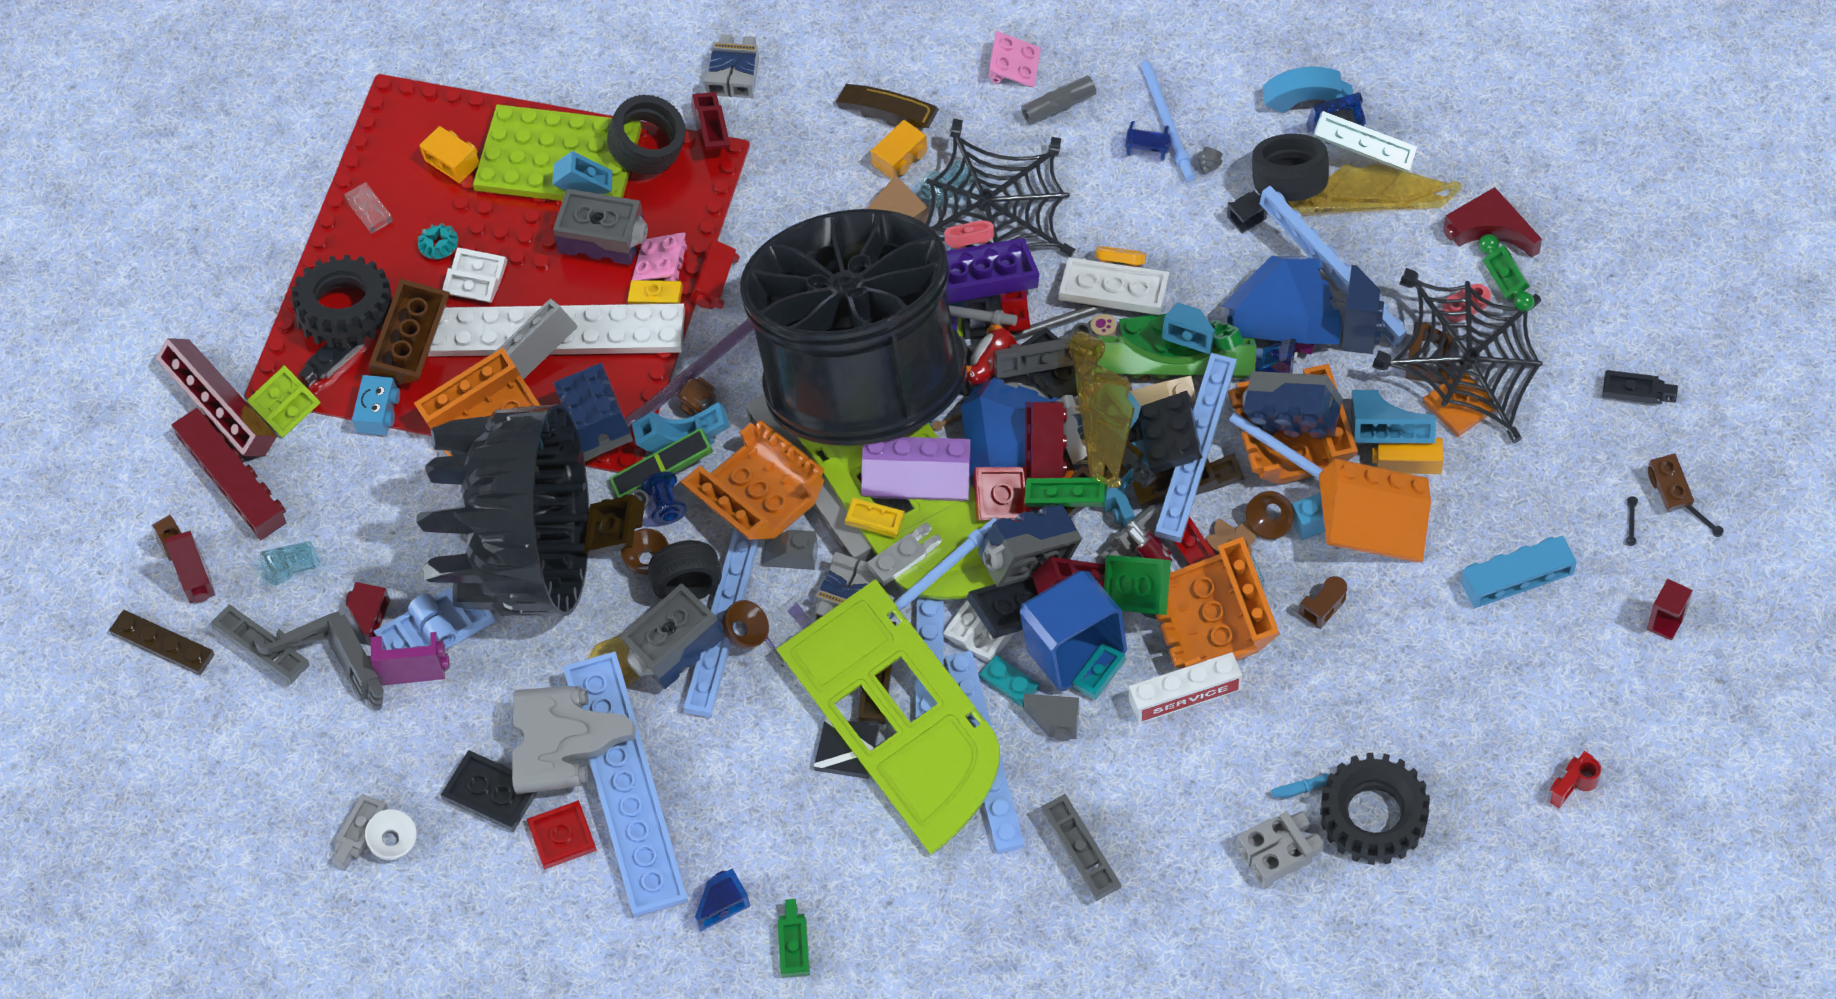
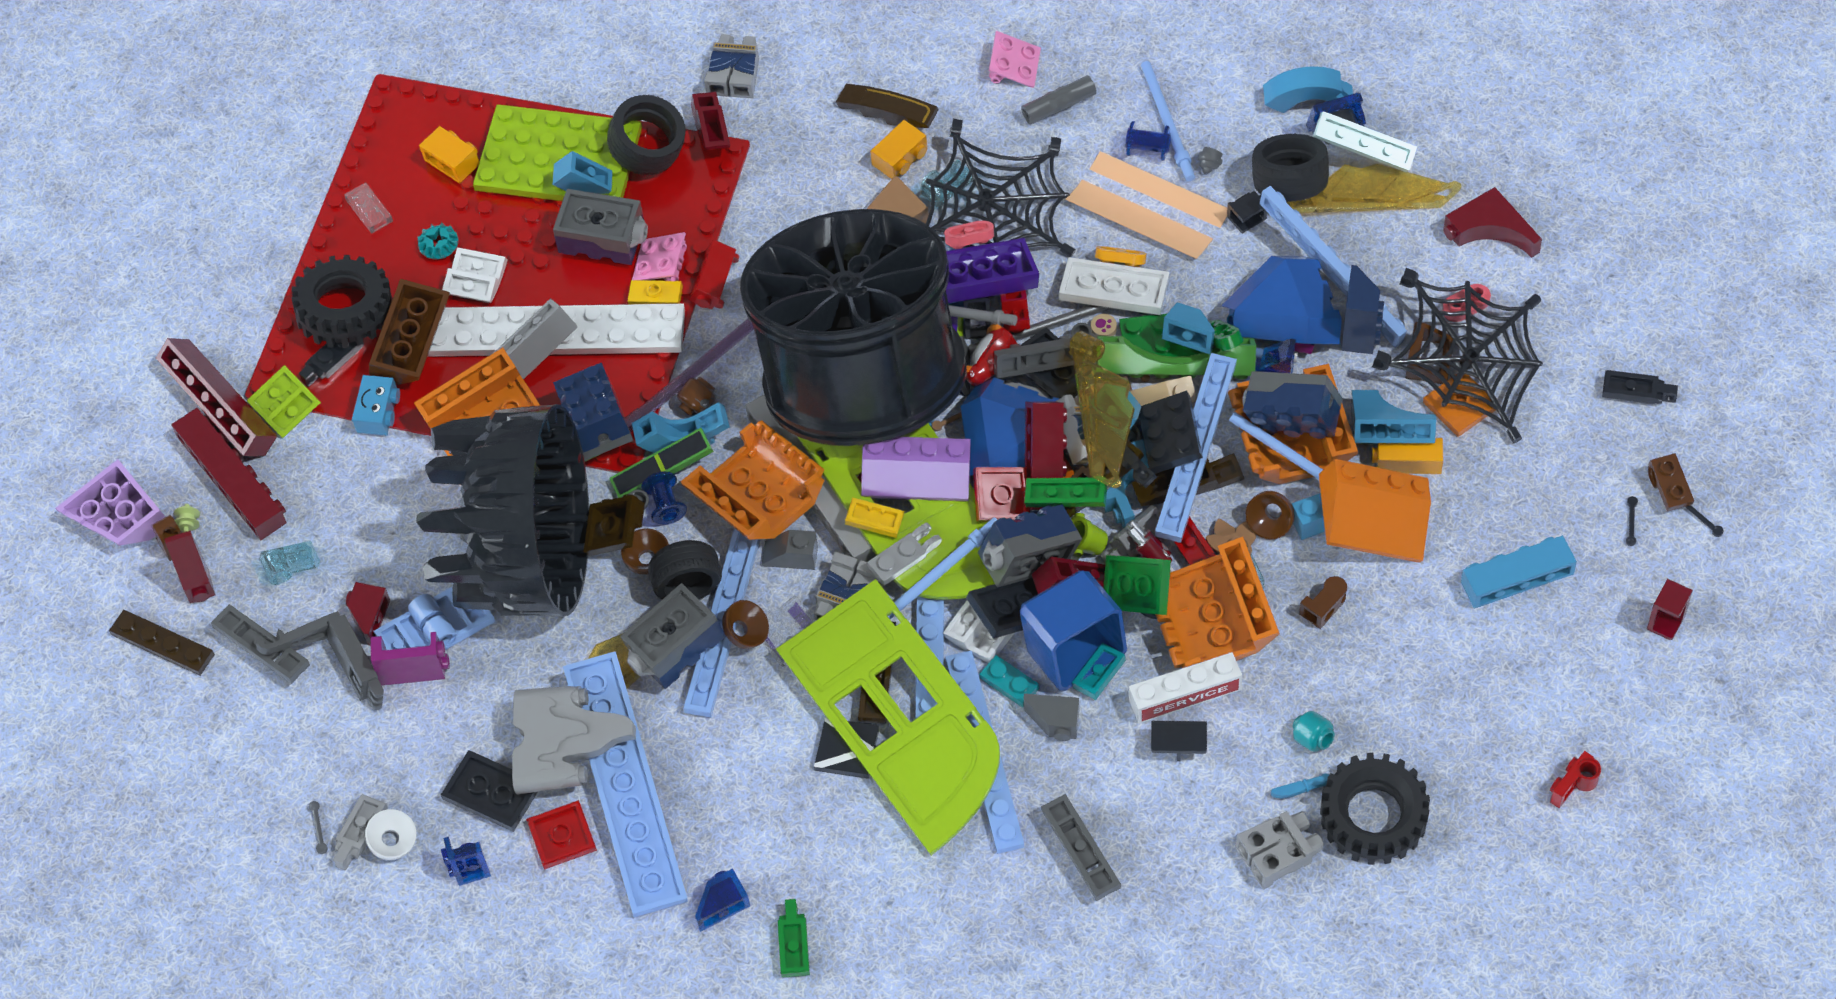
(114, 507): none -> lavender wedge
(187, 518): none -> yellowish green wheel
(321, 847): none -> dark grey hinge
(465, 862): none -> clear blue bracket
(1093, 538): none -> lime piece
(1142, 219): none -> light nougat sticker
(1179, 737): none -> black panel
(1313, 731): none -> teal head
(1506, 272): green plate -> none

